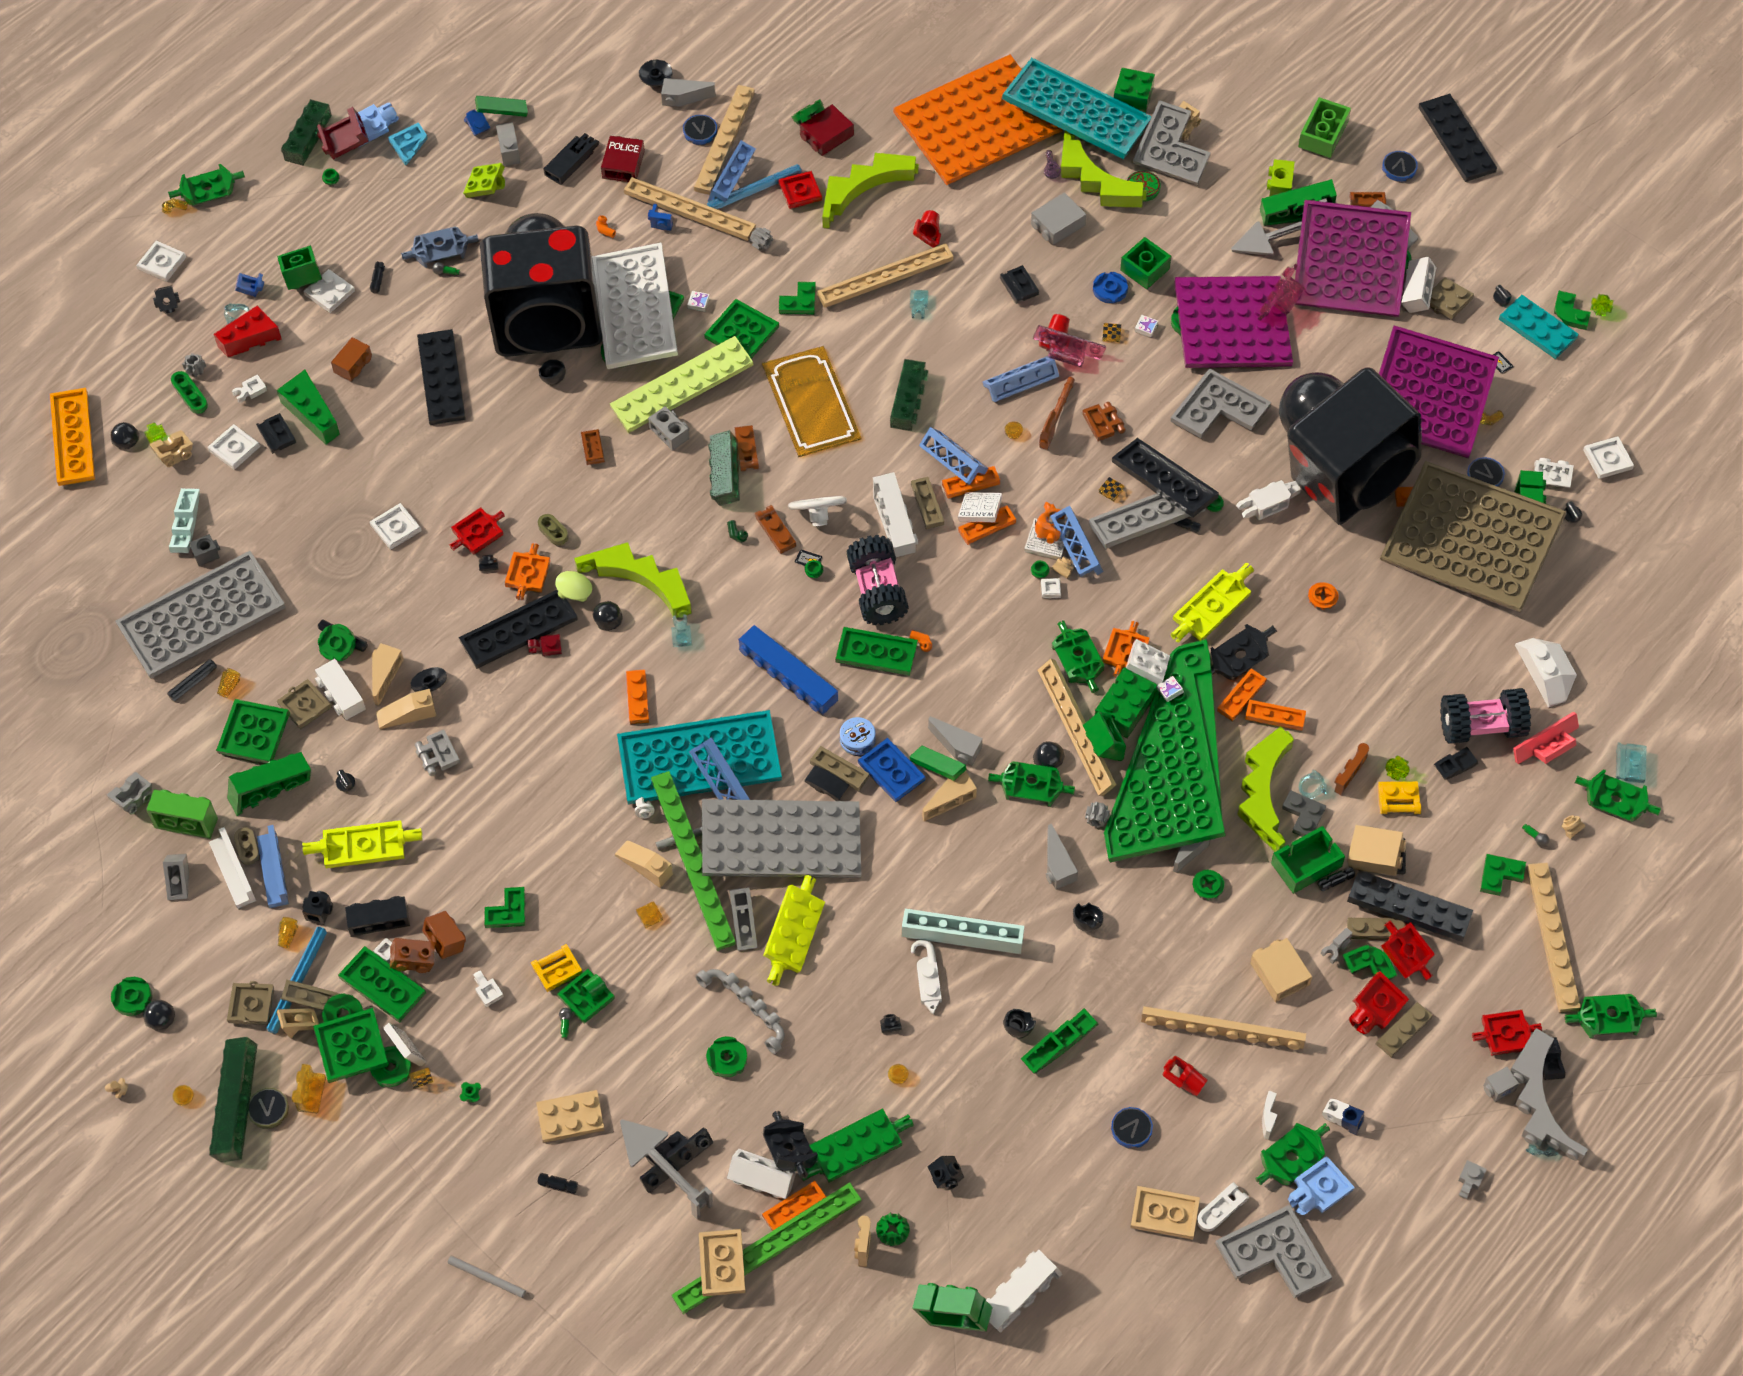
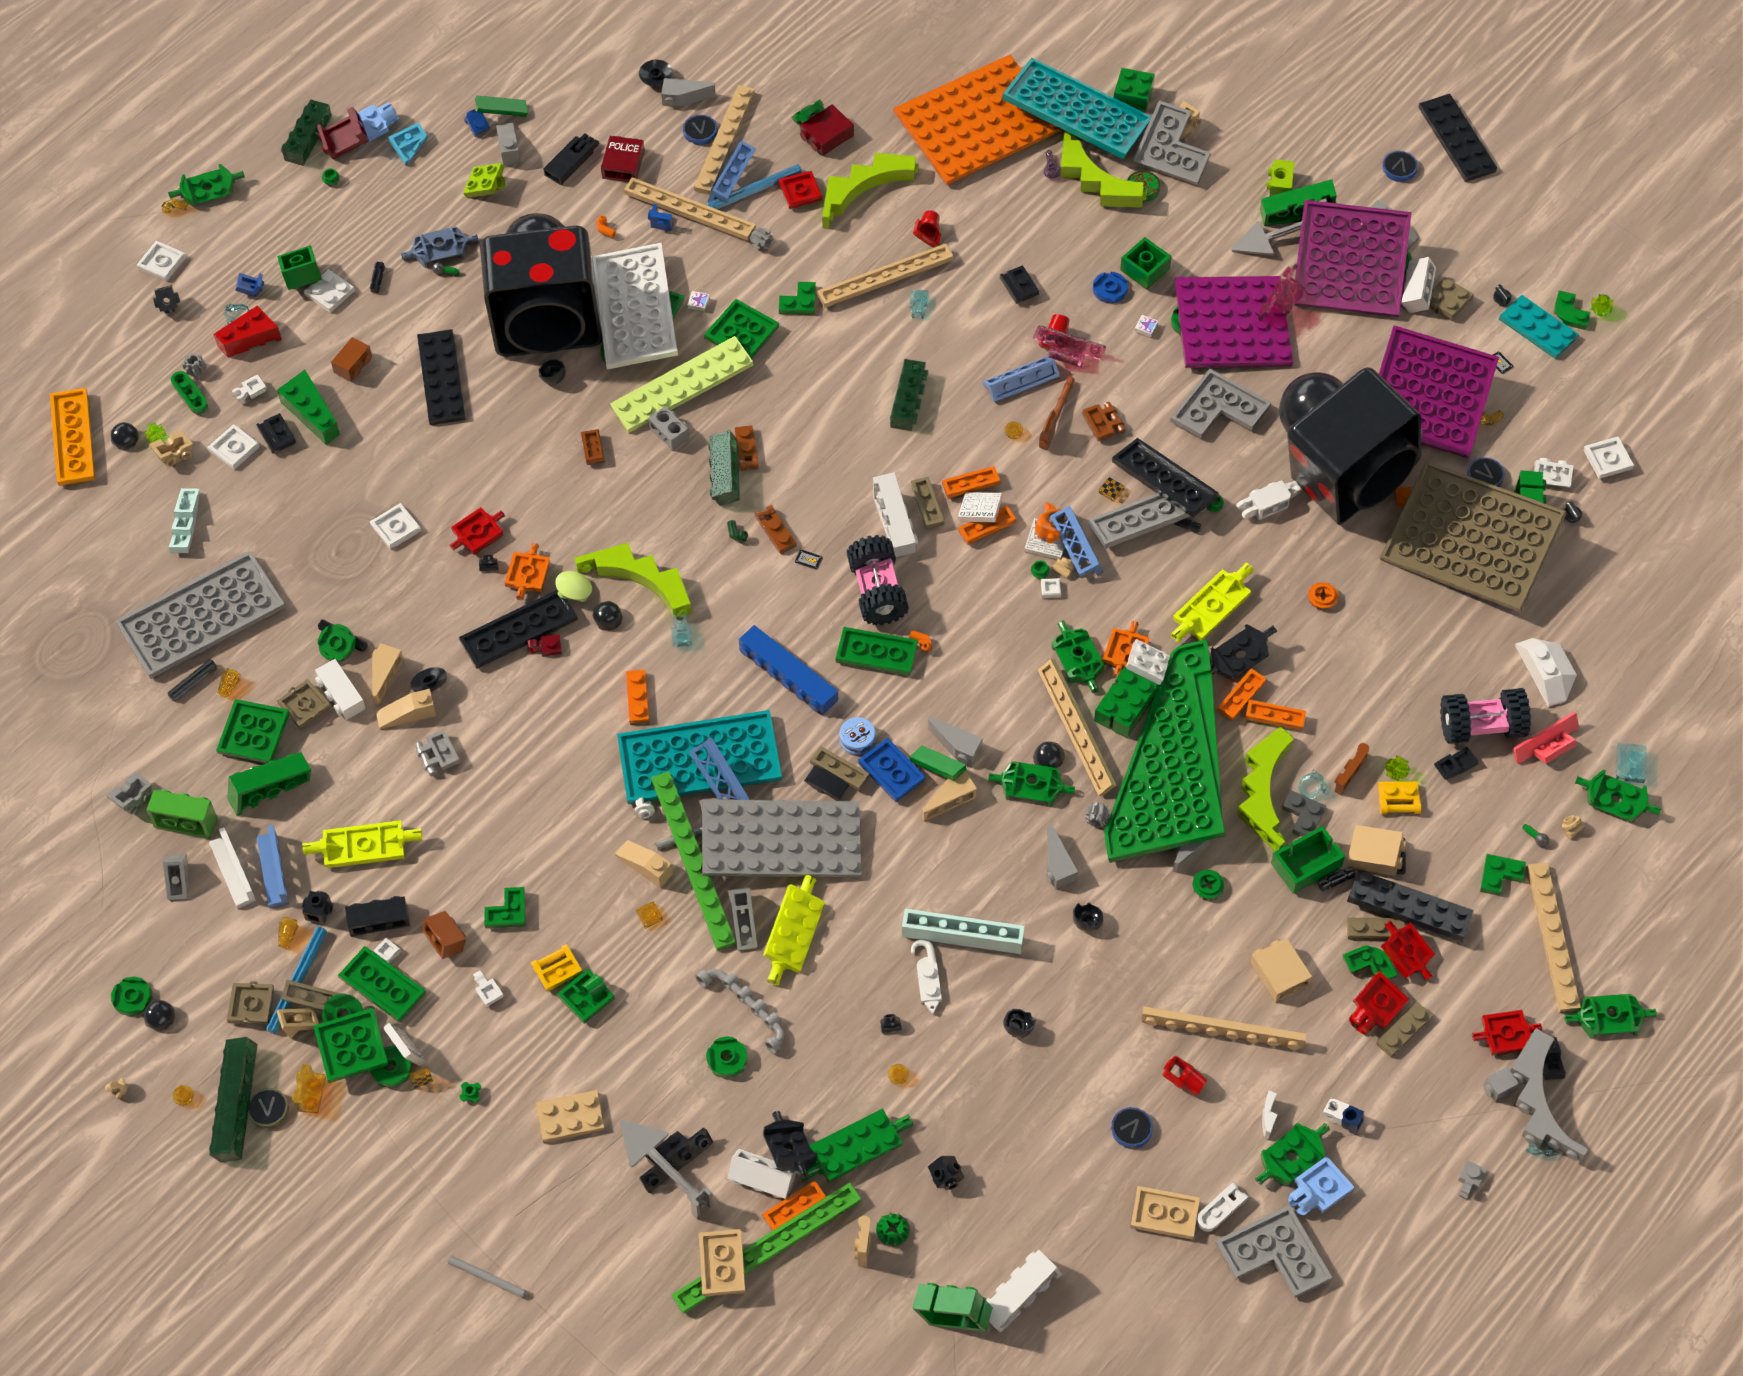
(205, 556): dark grey brick -> none
(247, 847): dark tan plate -> none
(345, 781): black plate -> none
(412, 955): dark orange brick -> none
(554, 530): olive plate -> none
(557, 1183): black axle -> none
(565, 1015): piece -> none
(811, 401): clear yellow piece -> none
(814, 569): green plate -> none
(818, 508): white piece -> none
(956, 450): medium blue fence -> none
(1058, 218): light grey brick -> none
(1059, 1041): green slope -> none
(1105, 737): green slope -> none
(1111, 332): clear yellow tile -> none
(1170, 689): white tile -> none
(1324, 127): bright green brick -> none
(1341, 942): light grey plate -> none
(1366, 199): dark orange plate -> none

